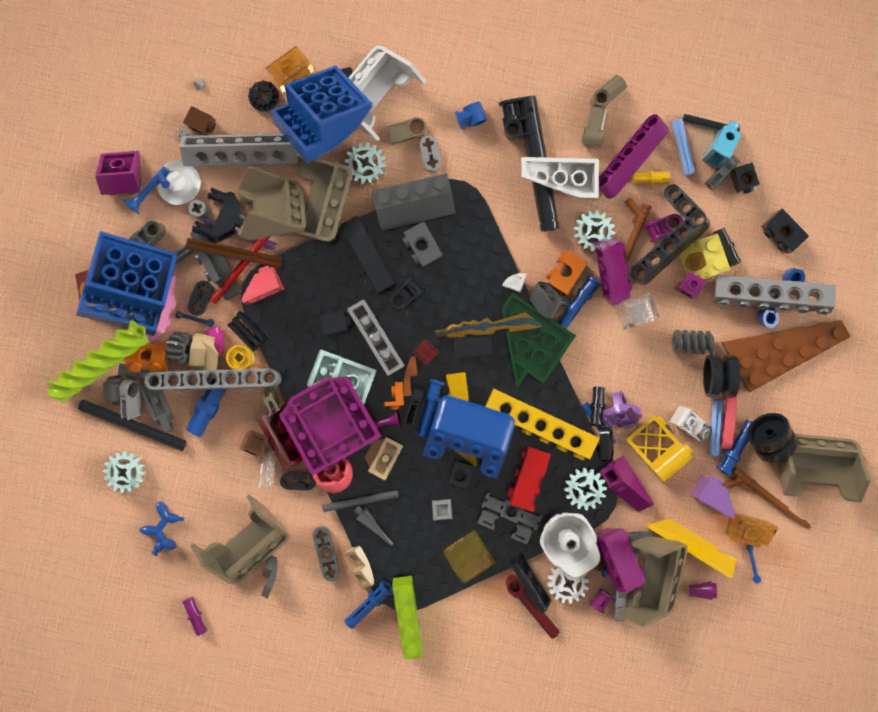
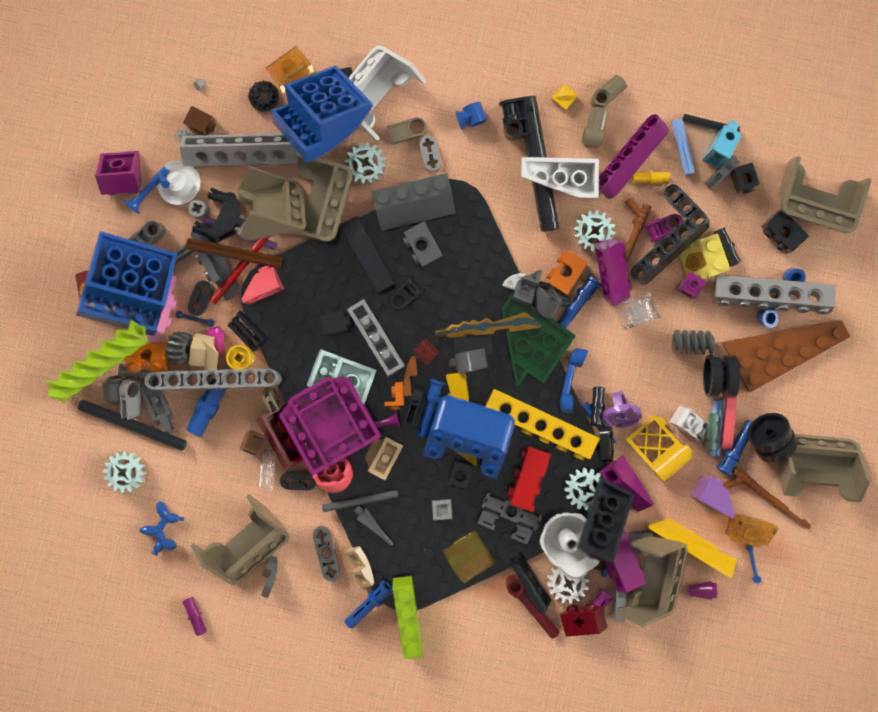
(468, 361): none -> dark grey beam
(525, 288): none -> dark grey slope
(564, 97): none -> yellow tile
(575, 360): none -> blue piece
(583, 620): none -> dark red brick
(605, 522): none -> black slope
(712, 431): none -> sand green axle
(819, 207): none -> dark tan windscreen

